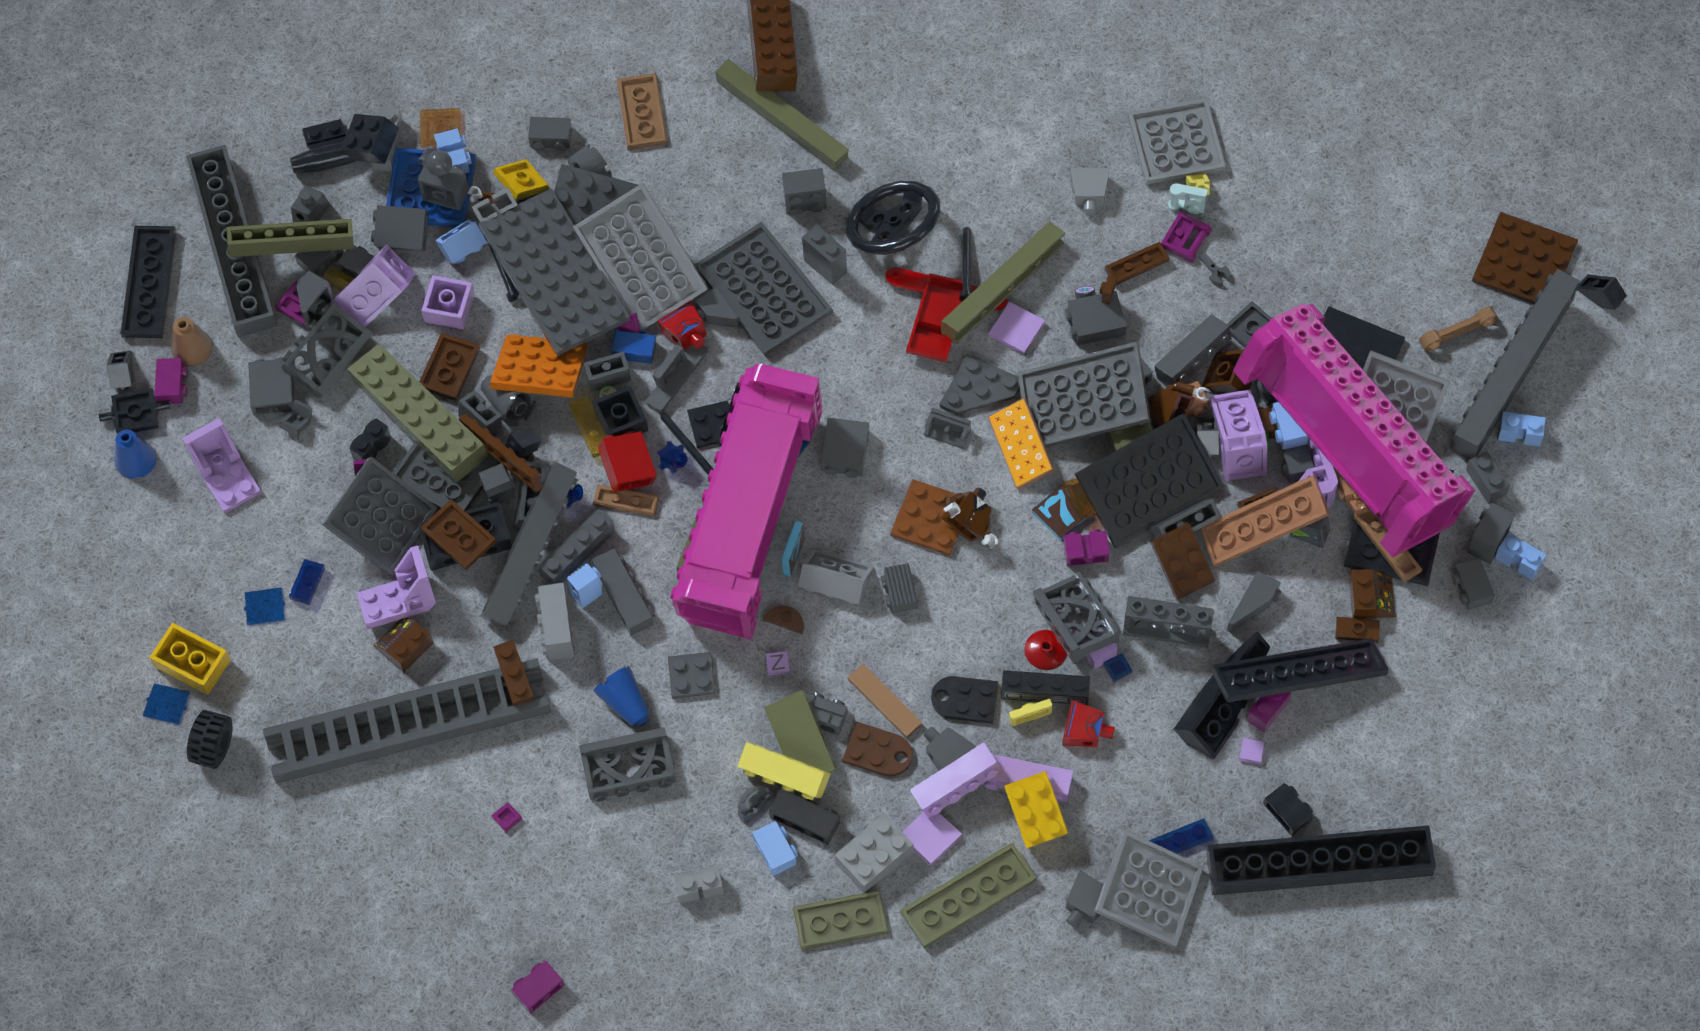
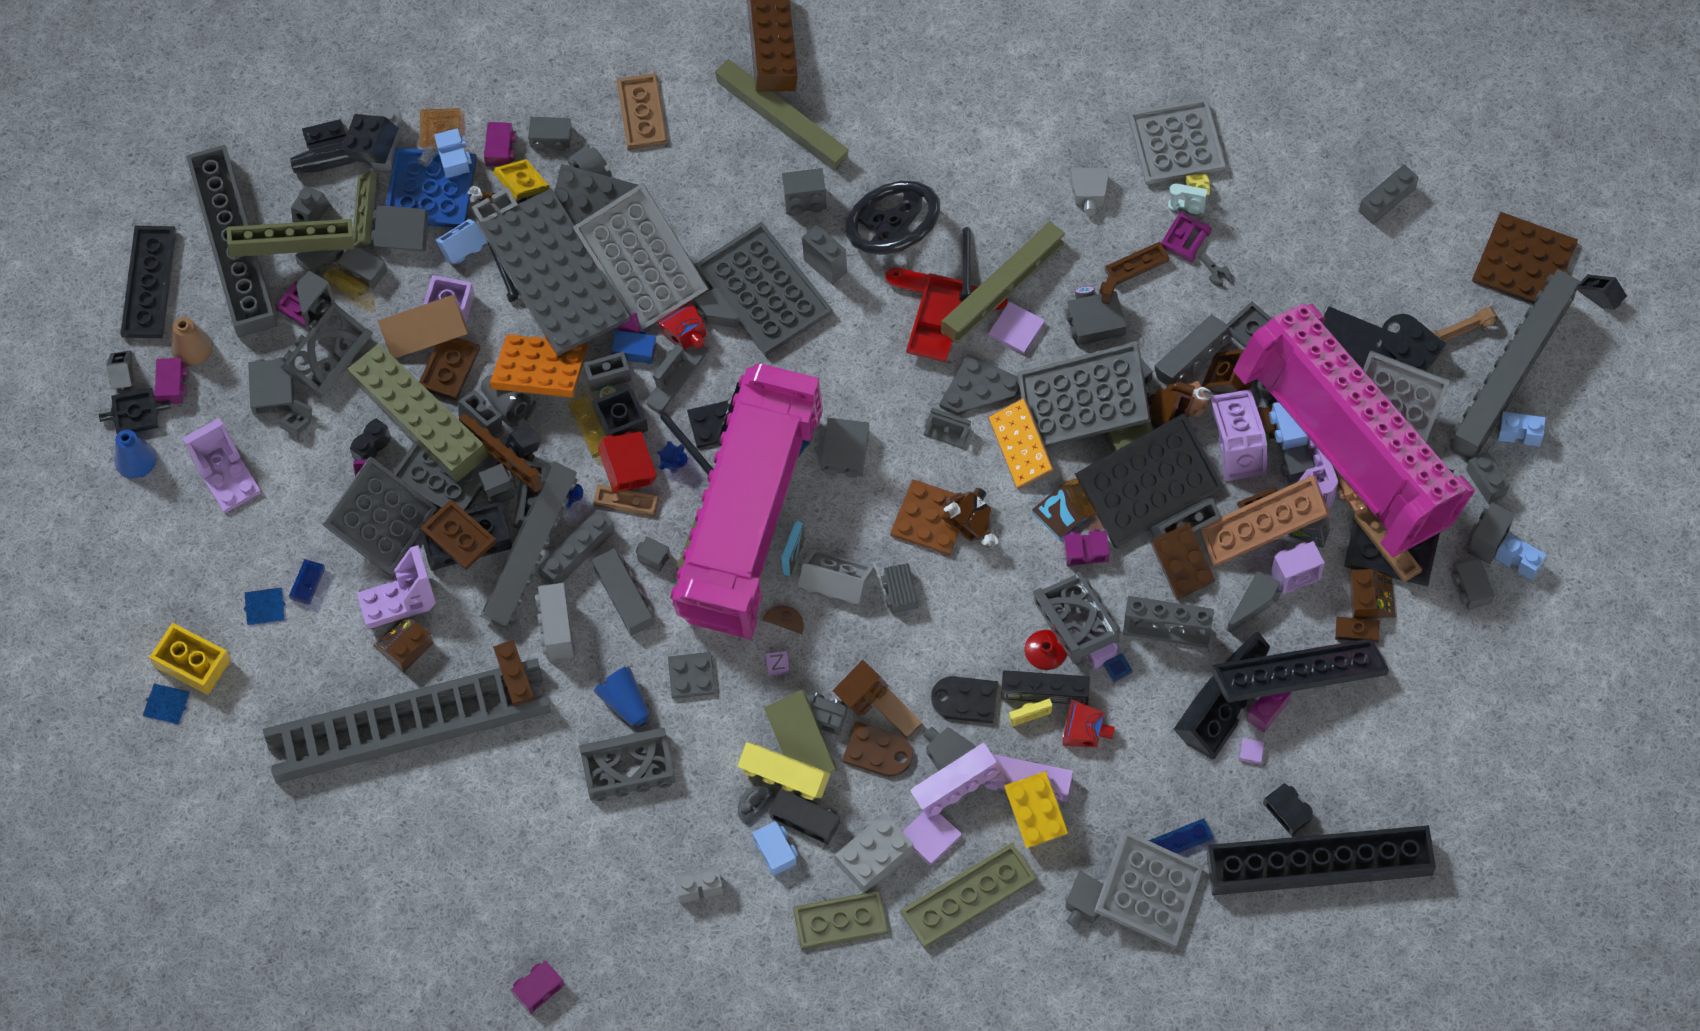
(209, 739): black tyre -> none
(364, 209): none -> olive plate
(375, 286): lavender bracket -> none
(423, 326): none -> medium nougat tile
(442, 182): dark grey brick -> none
(498, 144): none -> magenta brick
(506, 817): magenta tile -> none
(585, 585): light blue brick -> none
(652, 553): none -> dark grey brick
(861, 688): none -> reddish brown brick
(1208, 435): dark grey slope -> none
(1297, 567): none -> lavender brick
(1388, 194): none -> dark grey brick
(1413, 342): none -> black plate

